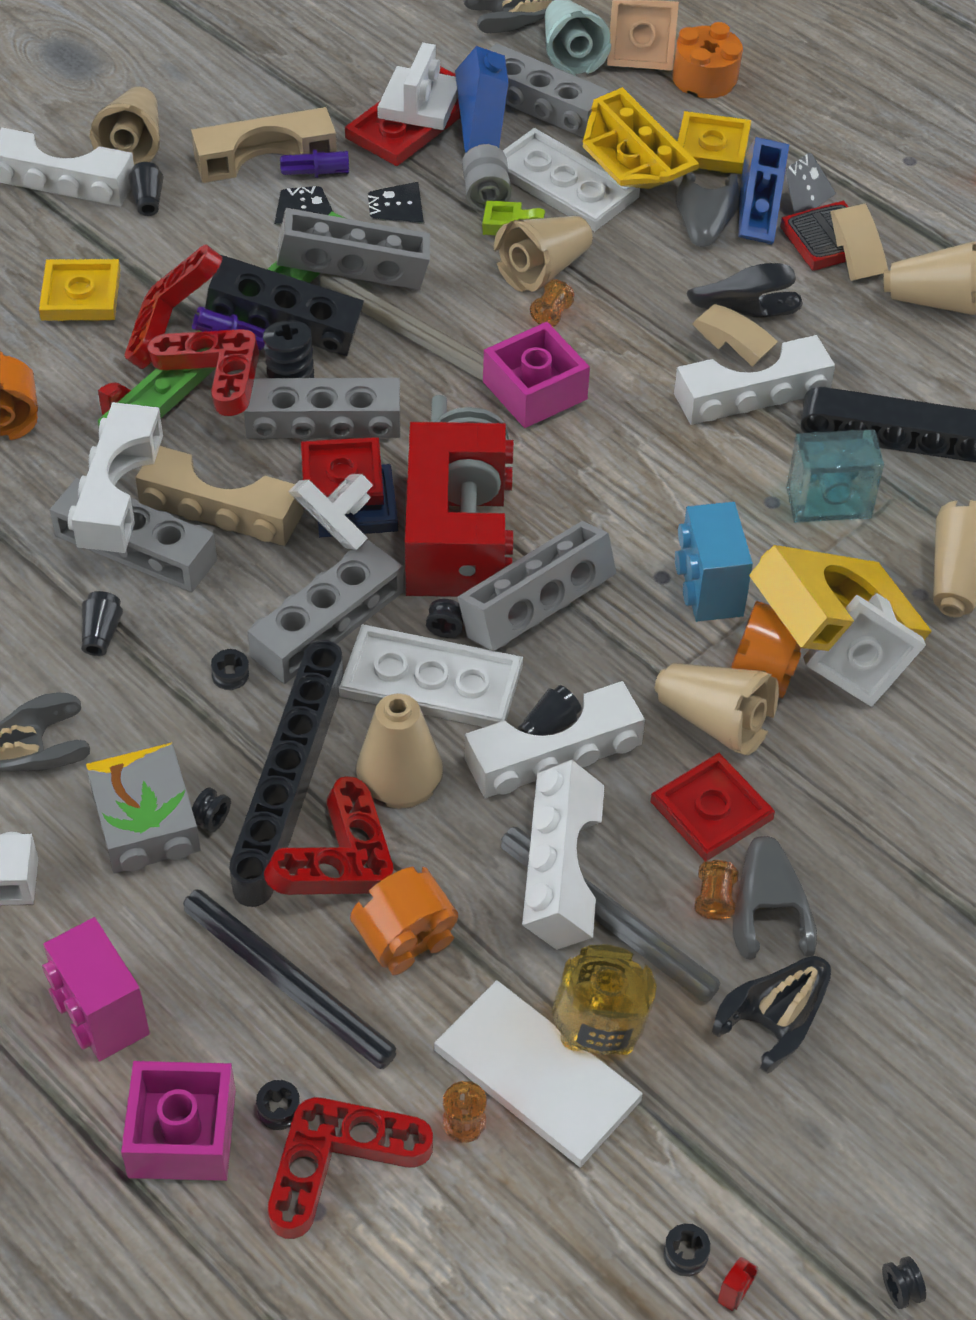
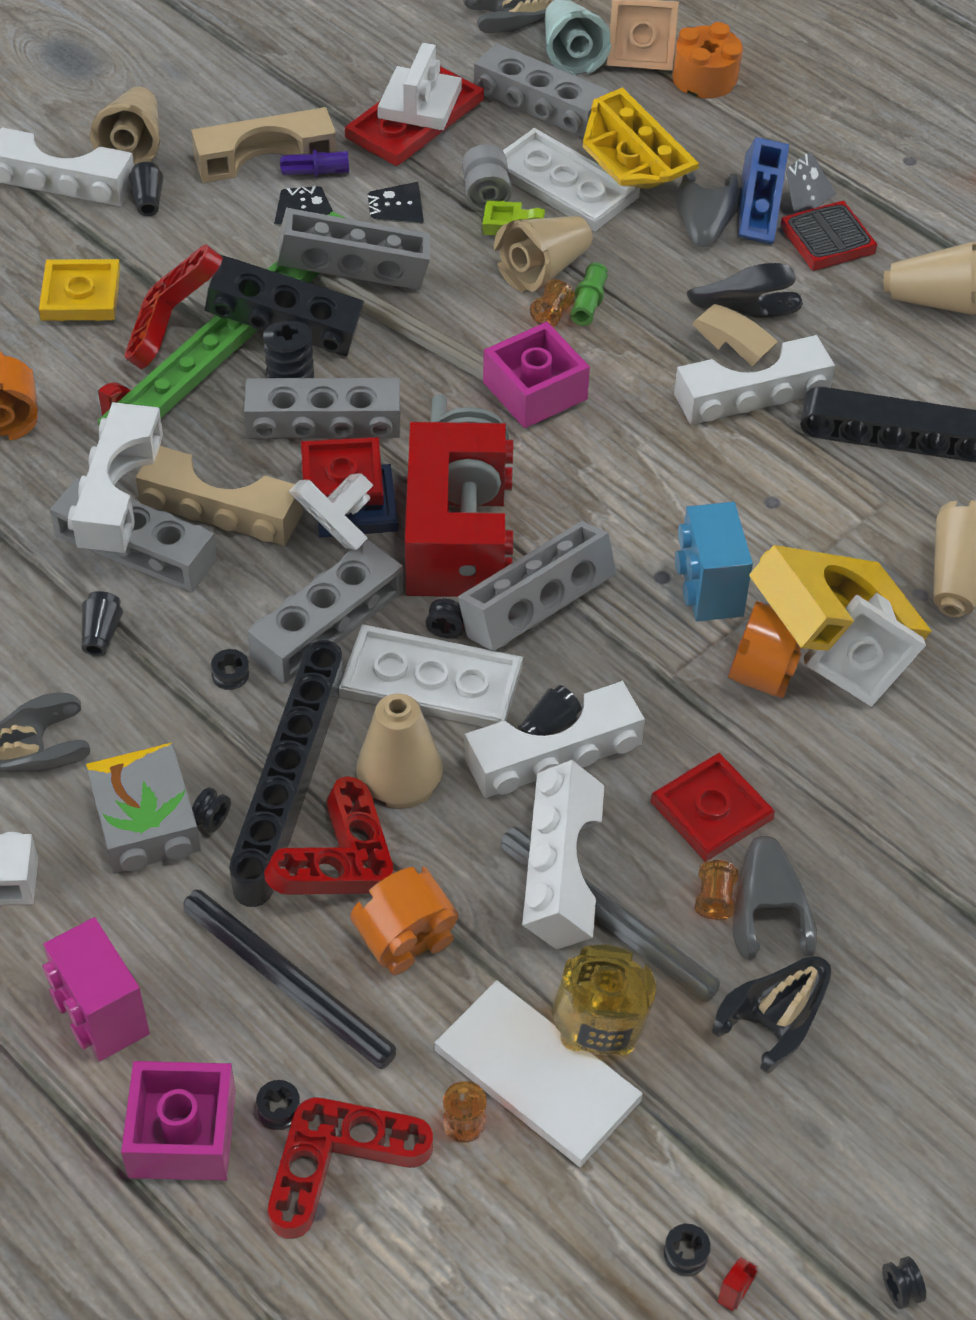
(213, 321): dark purple axle -> none
(228, 352): red beam -> none
(482, 97): blue slope -> none
(589, 294): none -> bright green pin
(715, 141): yellow plate -> none
(721, 701): tan cone -> none
(834, 475): clear light blue brick -> none
(861, 242): tan slope -> none

